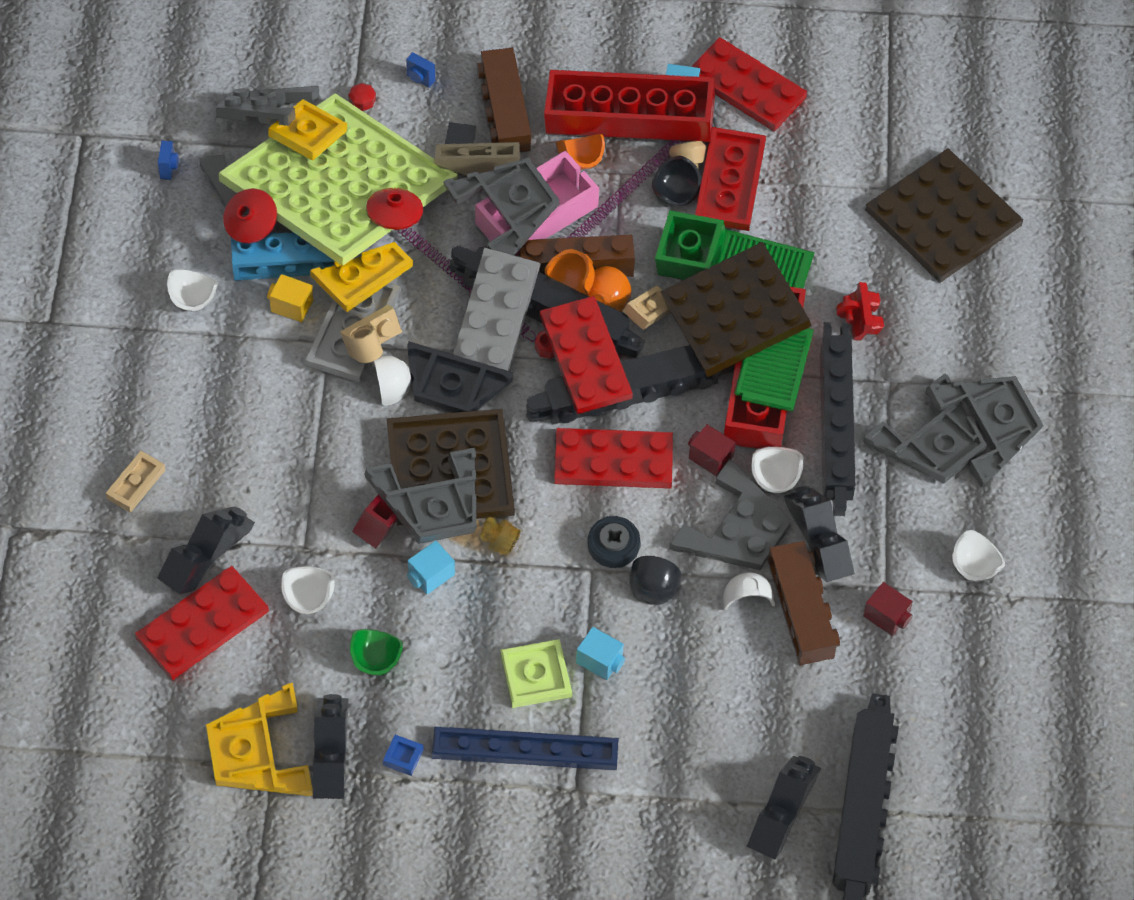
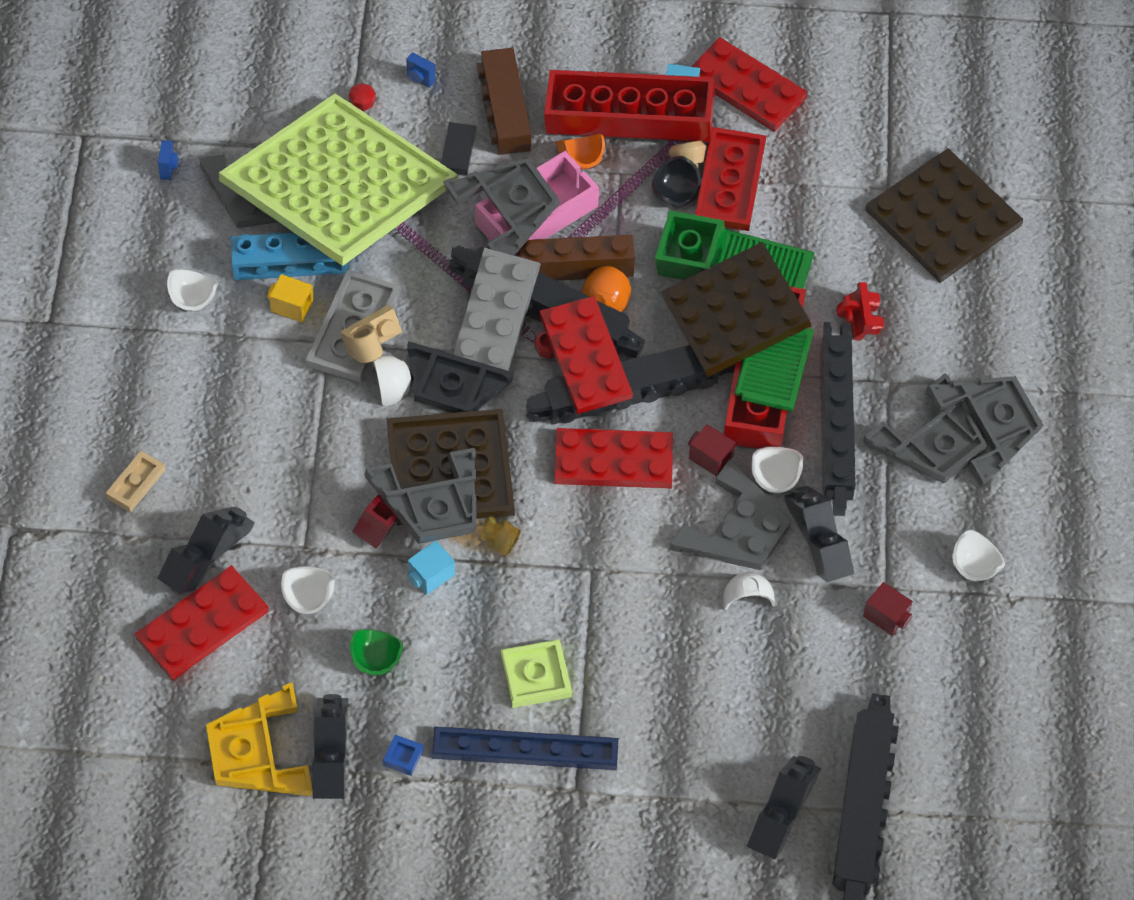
(257, 223): red dish -> none
(265, 104): dark grey wing -> none
(310, 131): yellow plate -> none
(362, 275): yellow wing -> none
(394, 208): red dish -> none
(476, 156): dark tan slope -> none
(572, 269): orange helmet -> none
(600, 654): medium azure brick -> none
(611, 552): black wheel -> none
(647, 308): tan plate -> none
(654, 579): black helmet -> none
(802, 603): reddish brown brick -> none

